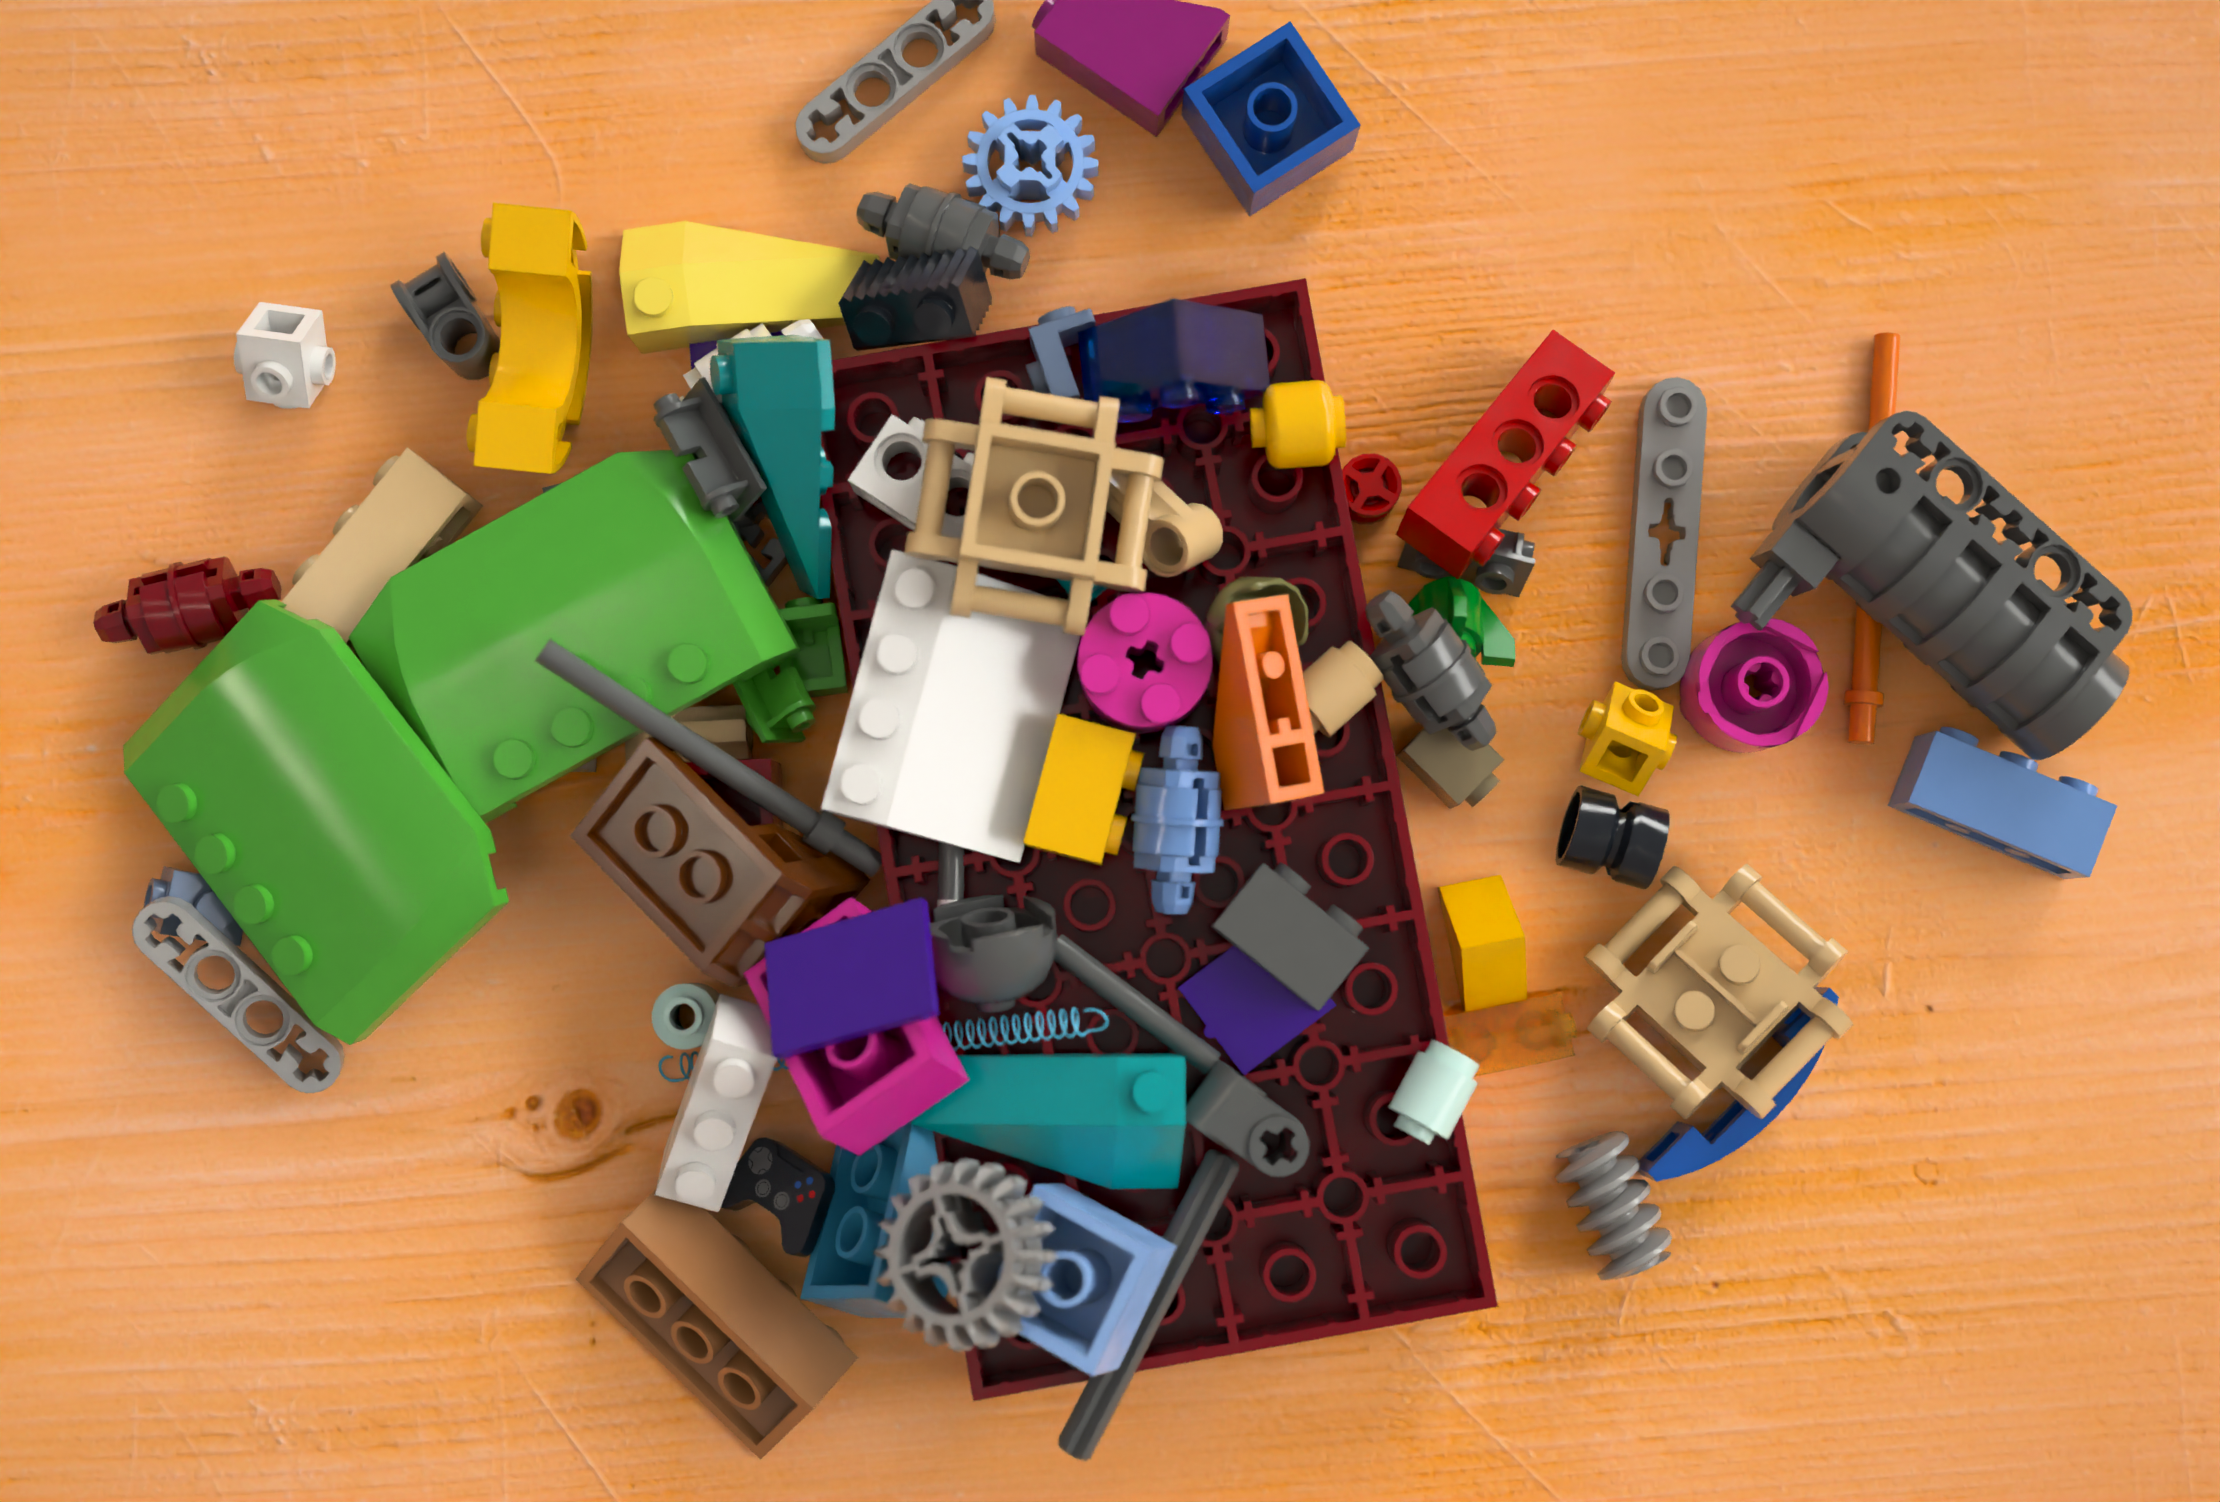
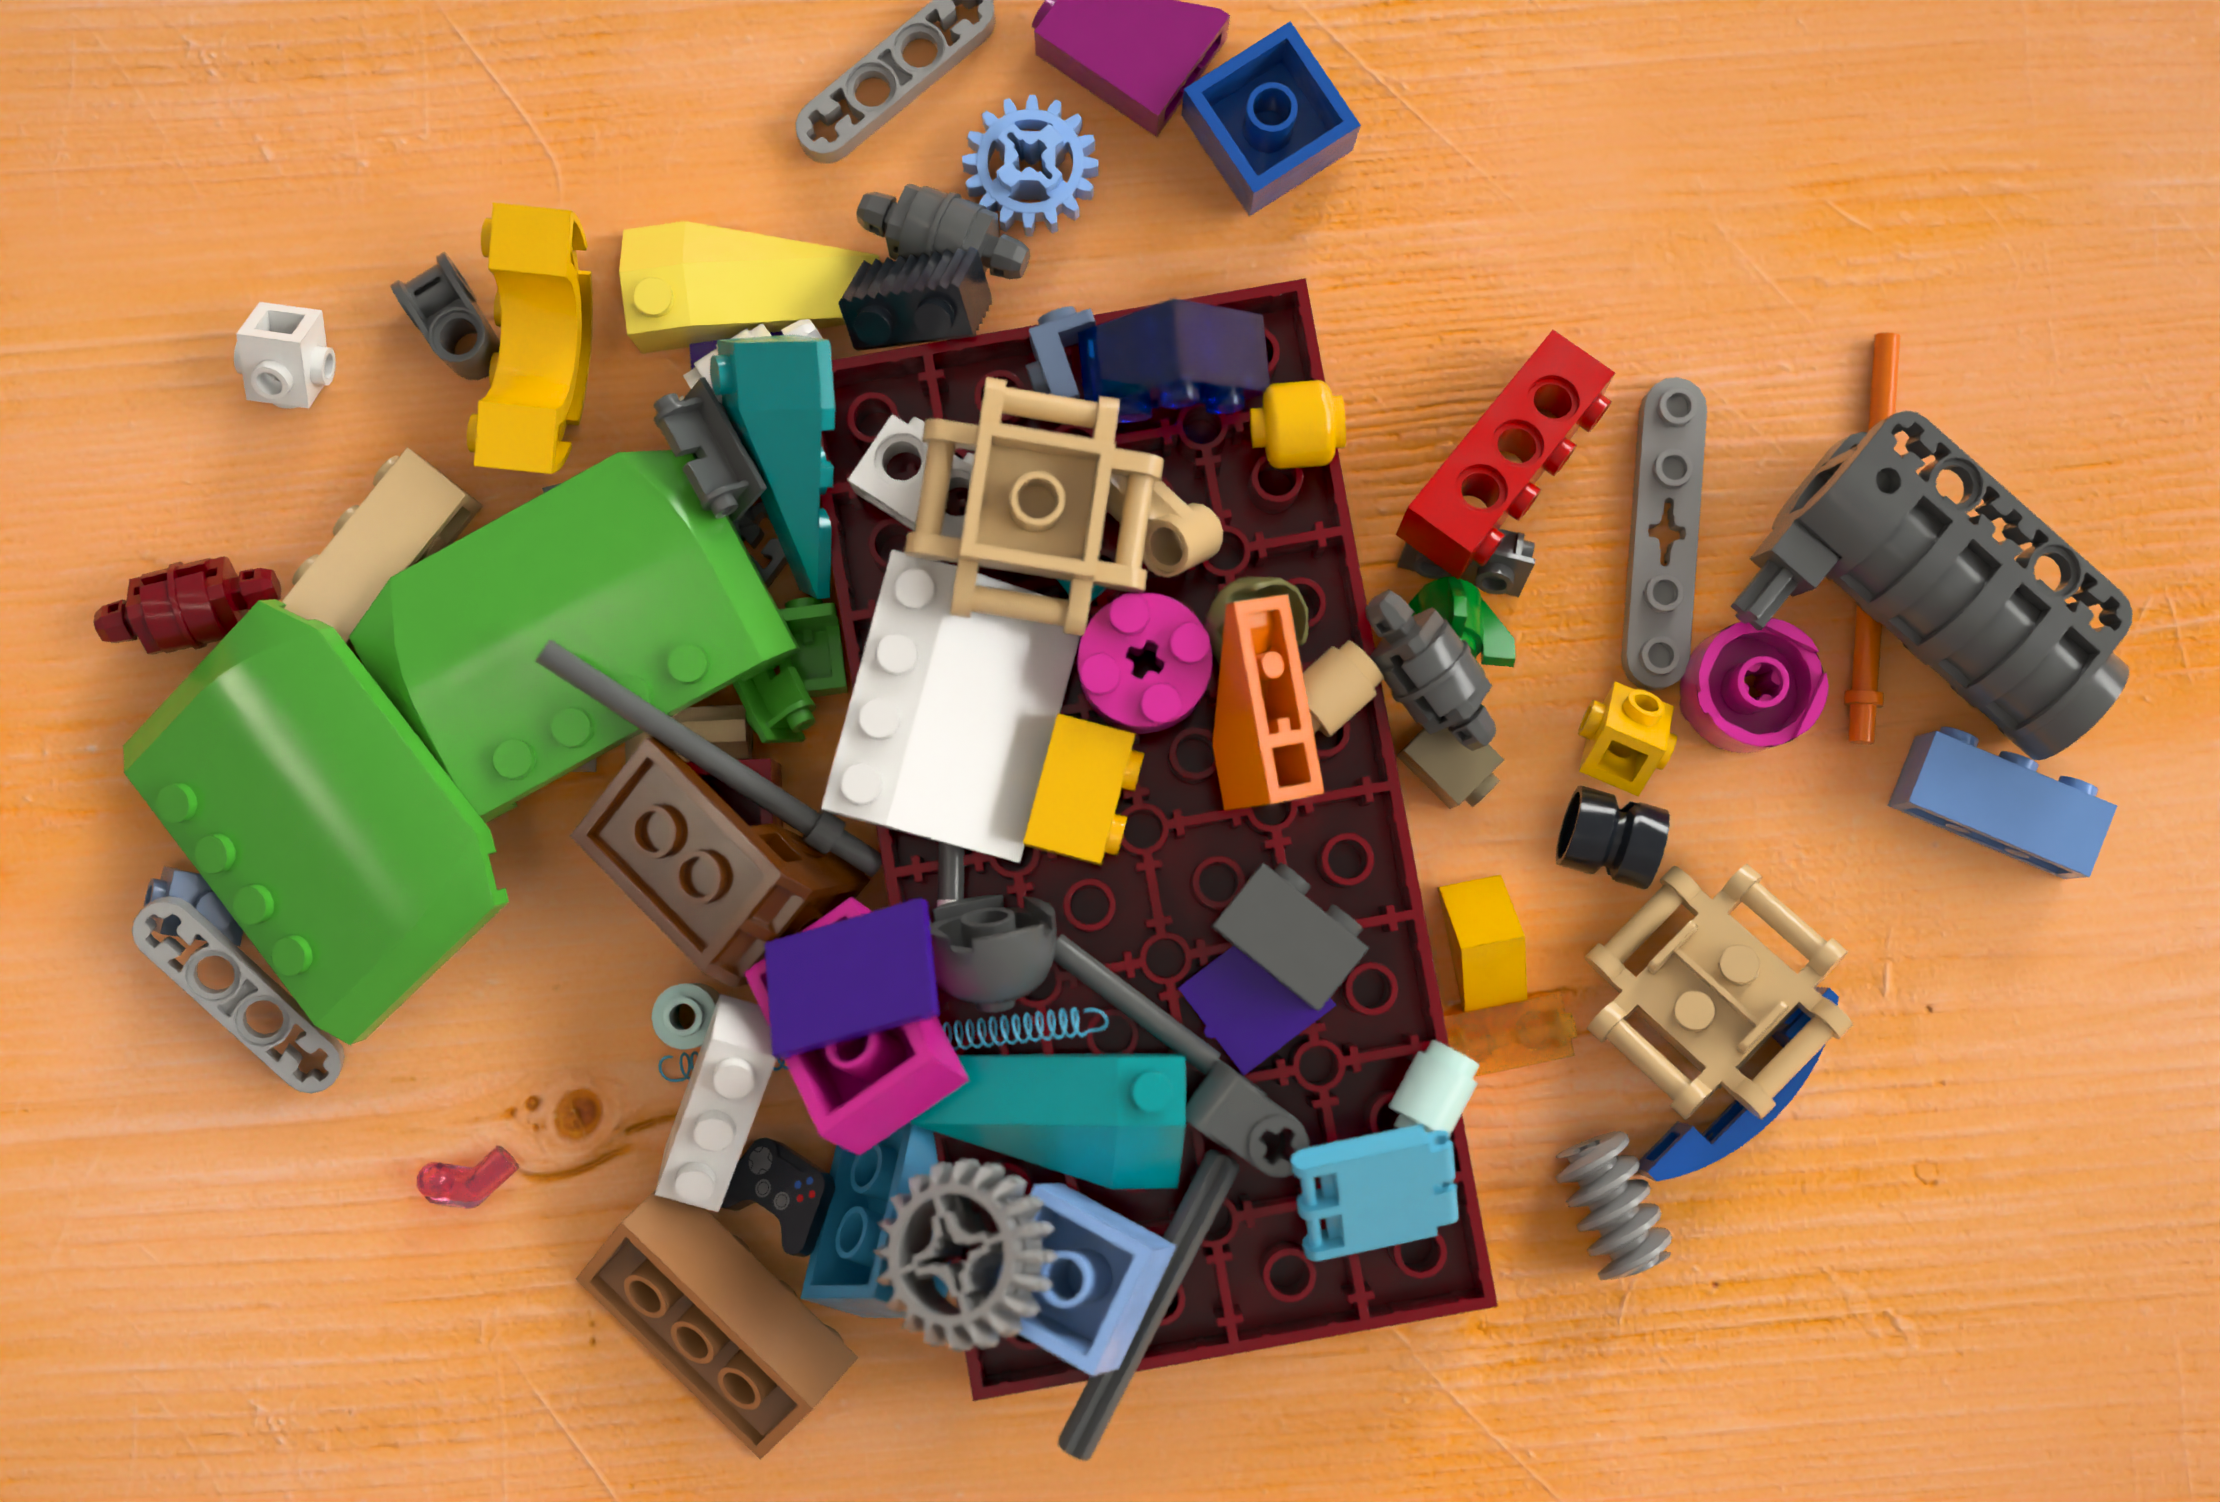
(464, 1185): none -> clear pink arm
(1177, 819): medium blue piece -> none
(1374, 478): red wheel -> none
(1375, 1191): none -> medium azure plate

